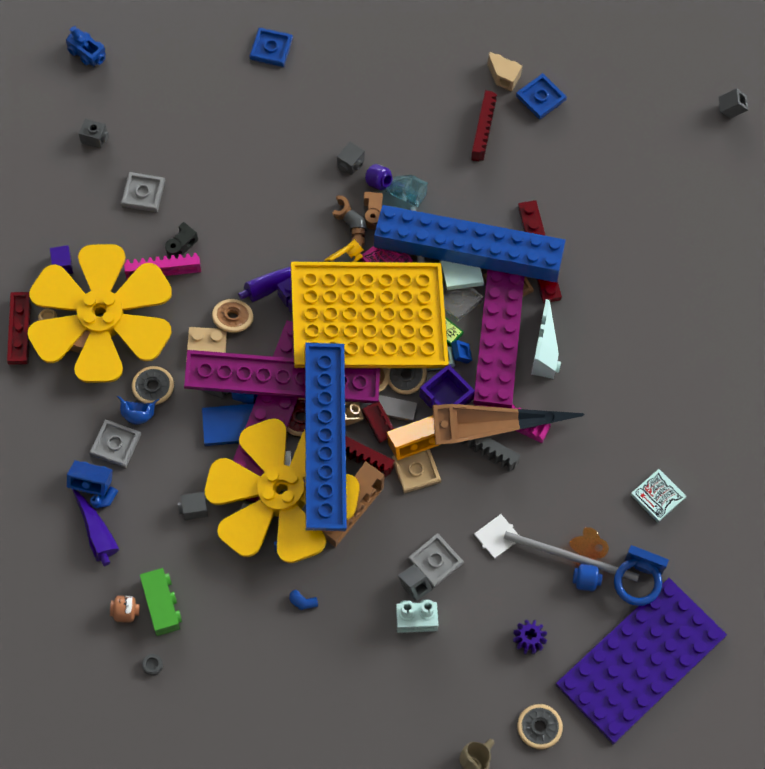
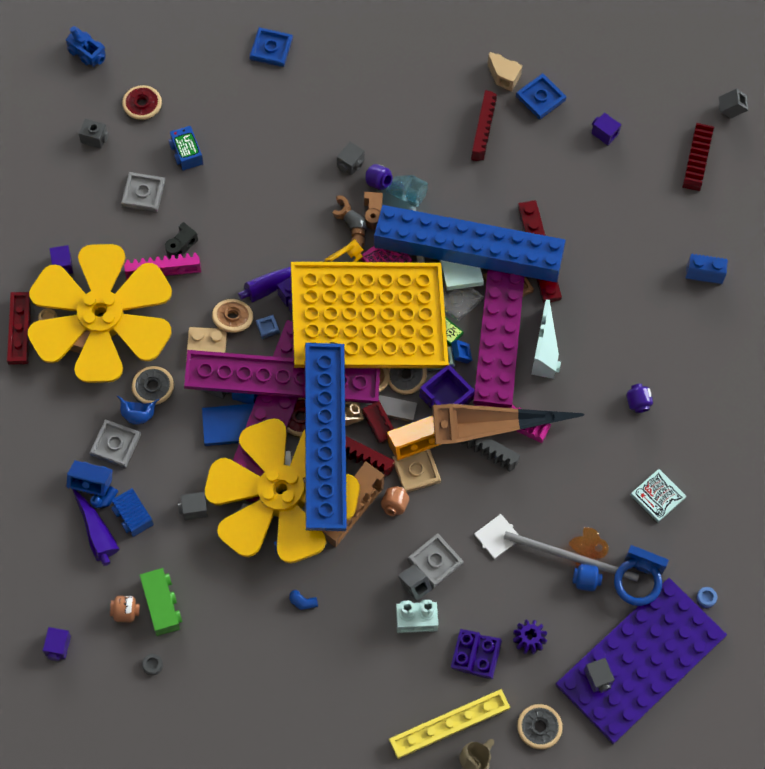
(56, 643): none -> dark purple brick
(132, 512): none -> blue brick
(138, 93): none -> dark red wheel
(186, 148): none -> brick
(267, 327): none -> medium blue tile
(395, 501): none -> nougat head
(449, 724): none -> light yellow plate
(476, 654): none -> dark purple slope
(599, 675): none -> dark grey brick
(605, 128): none -> dark purple brick
(639, 398): none -> dark purple head
(698, 157): none -> dark red gear
(706, 268): none -> blue brick
(706, 597): none -> medium blue tile

